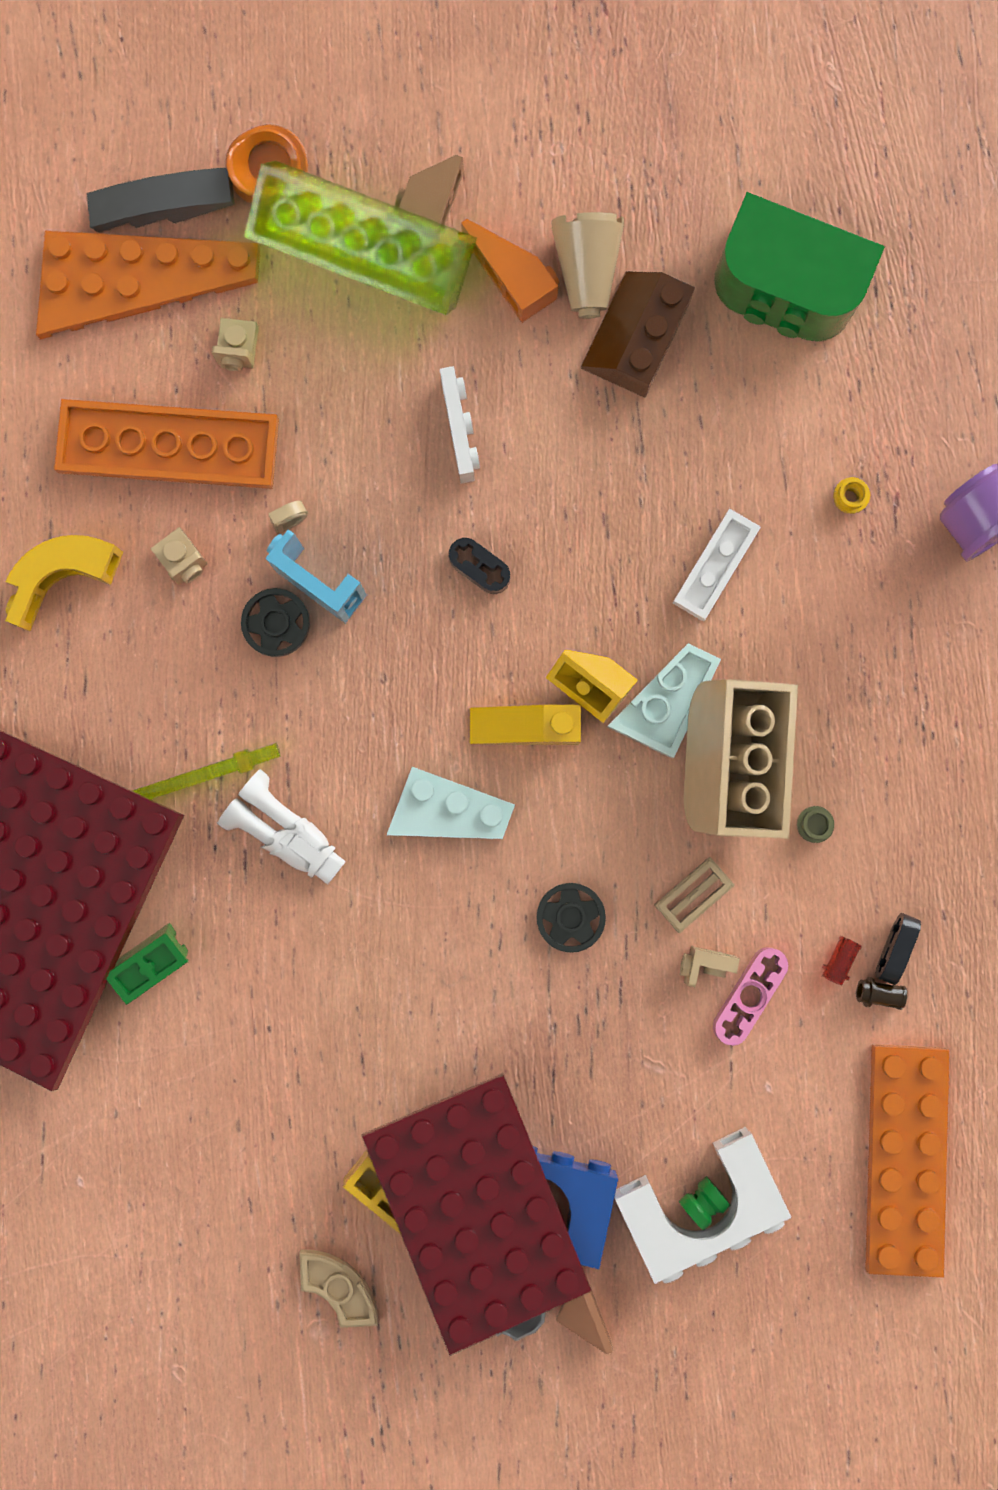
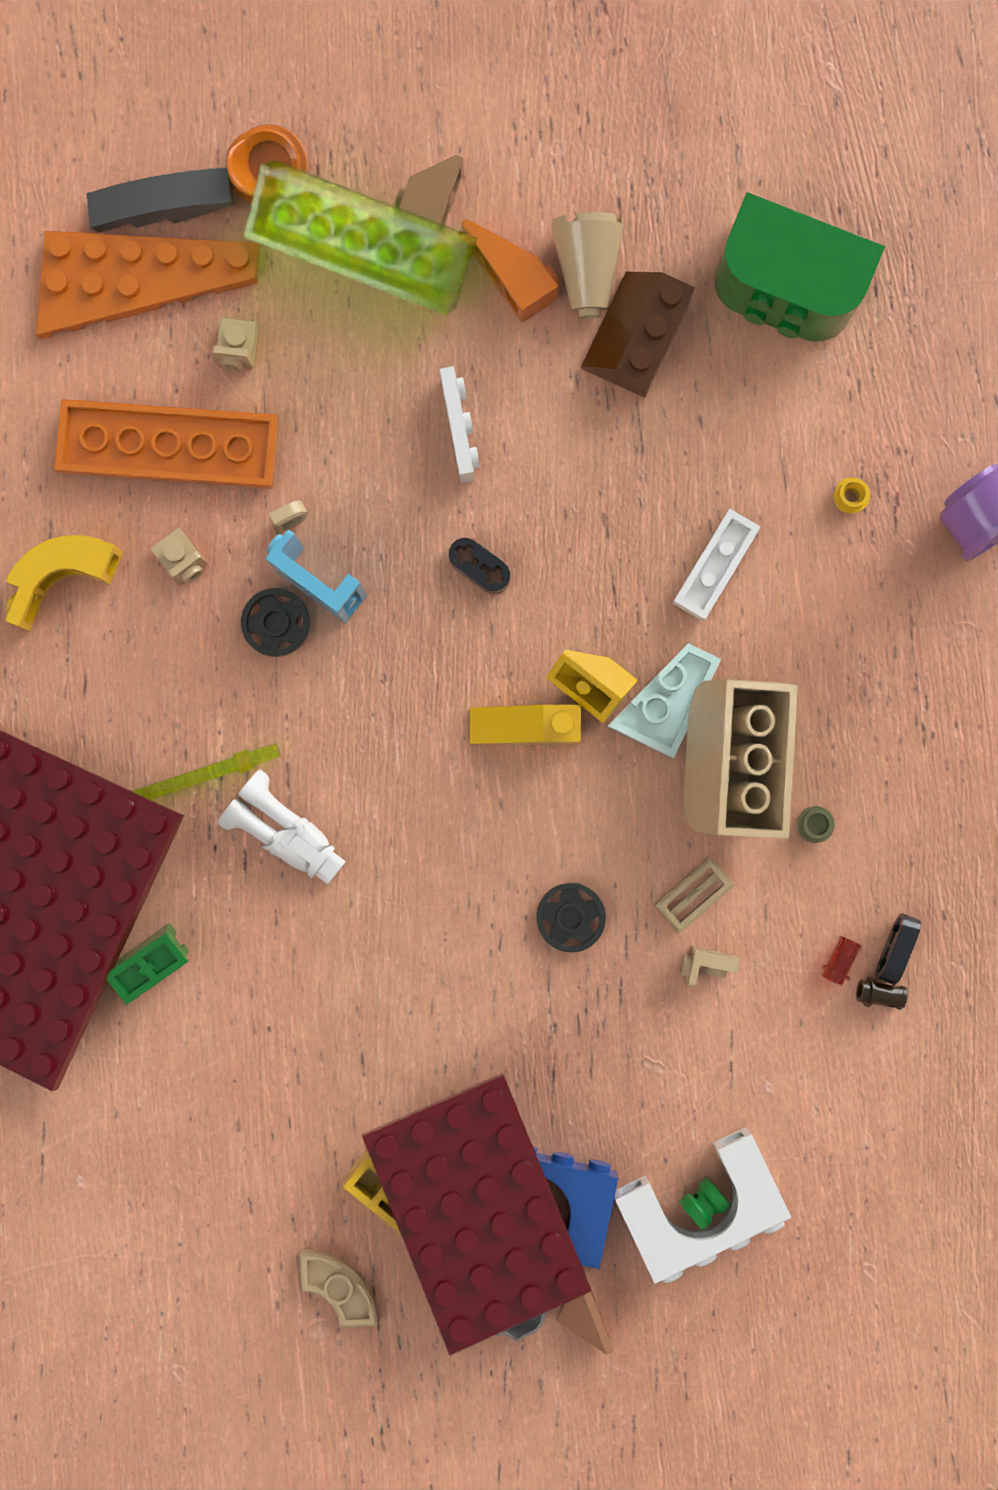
(447, 809): light aqua wing -> none
(757, 967): bright pink beam -> none
(907, 1161): orange plate -> none

